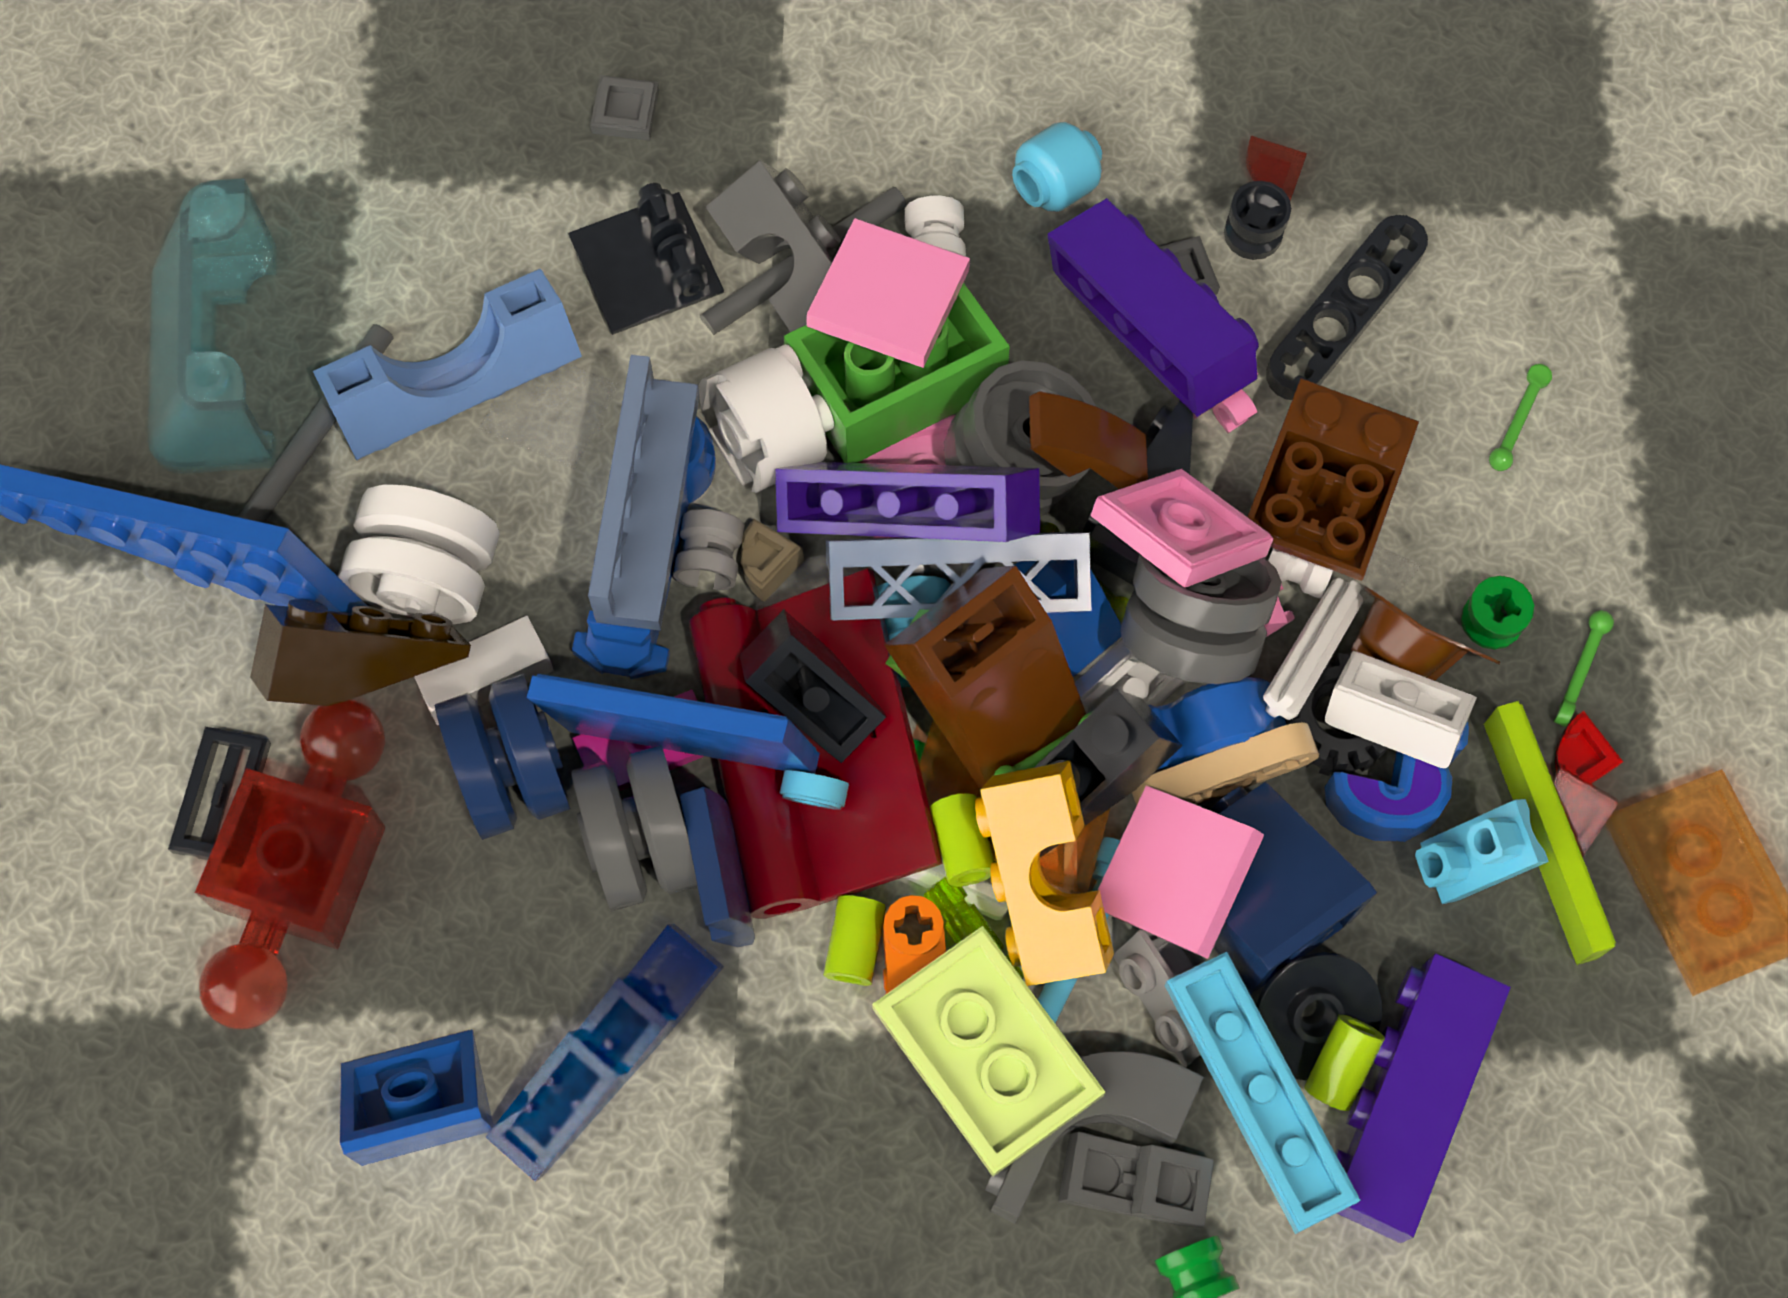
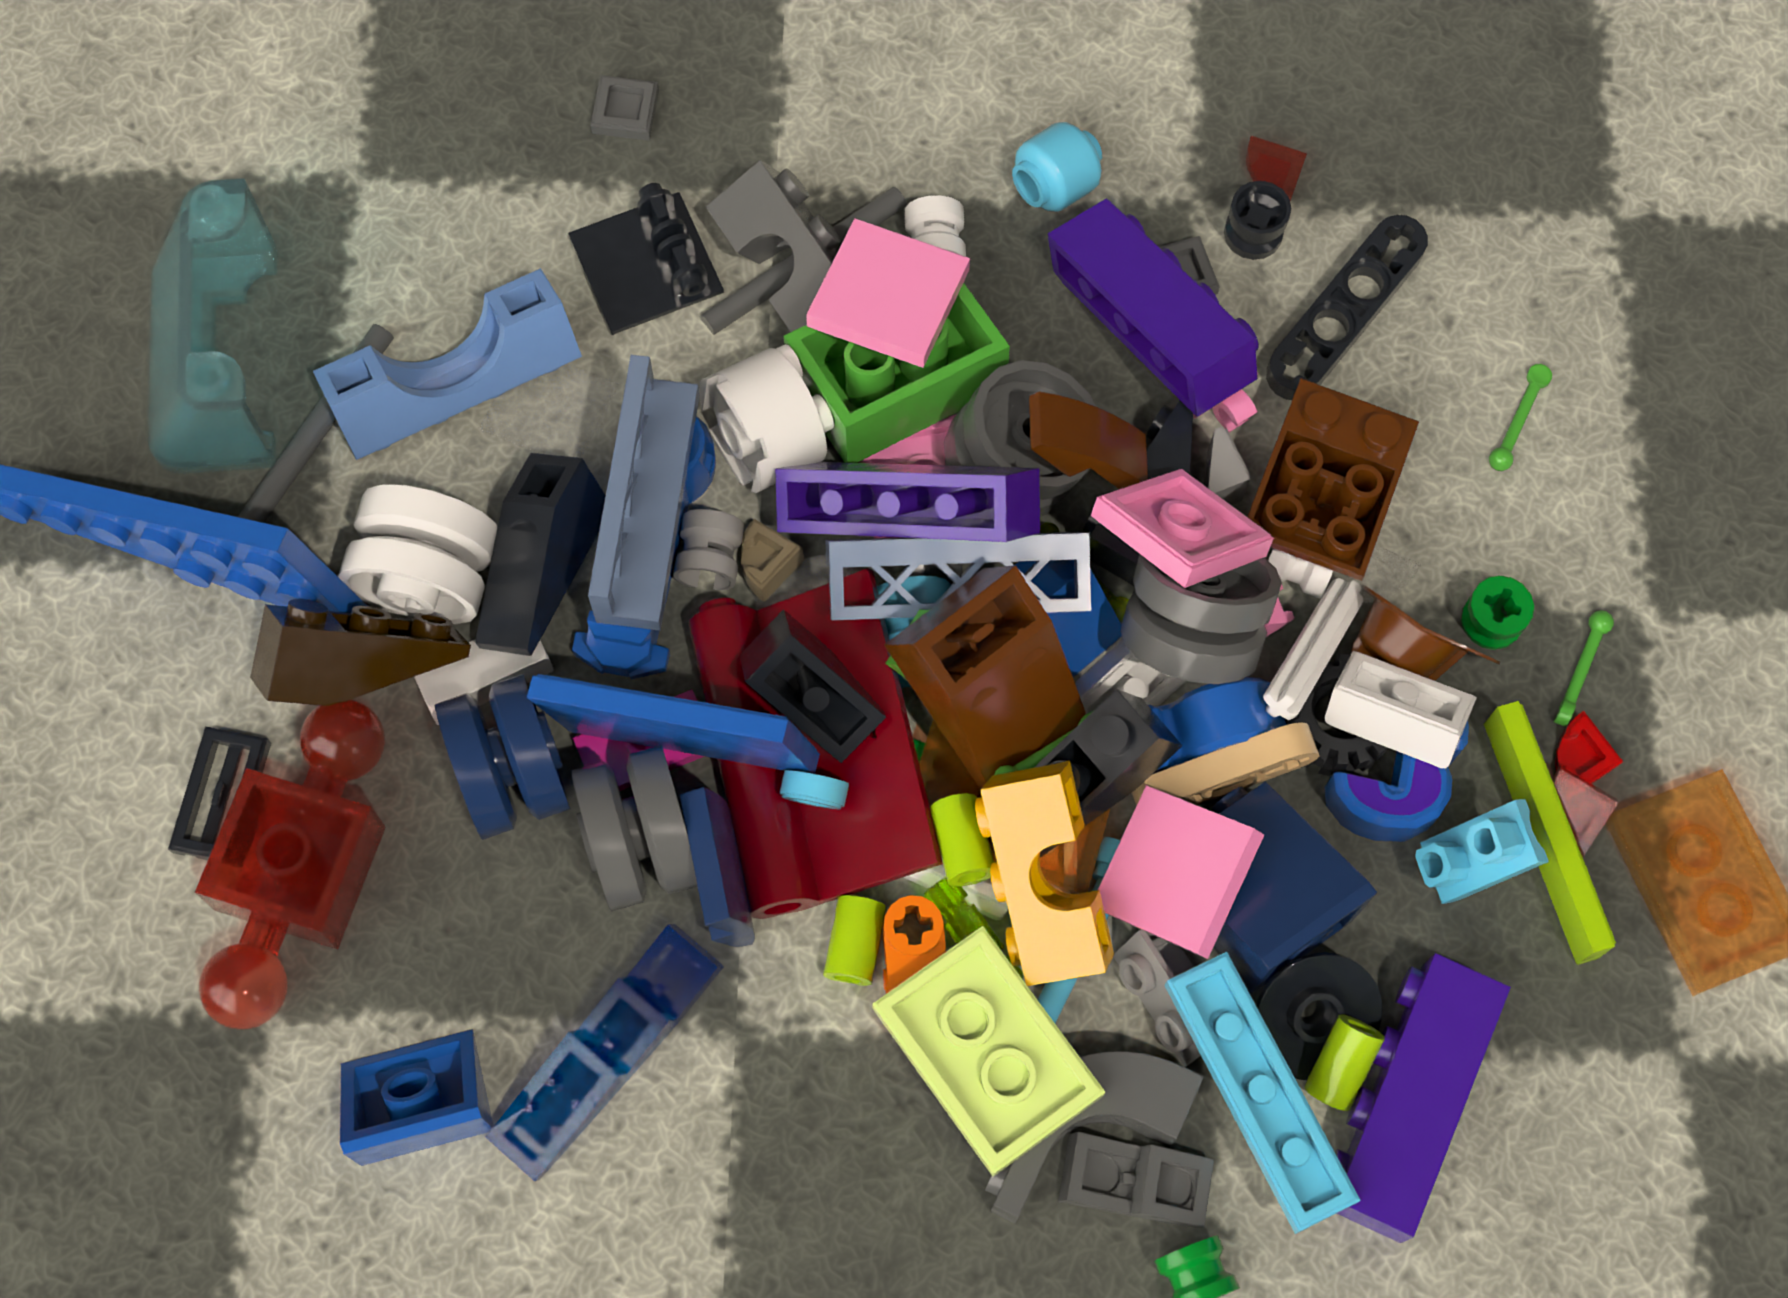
(538, 549): none -> black slope
(1225, 468): none -> light grey slope

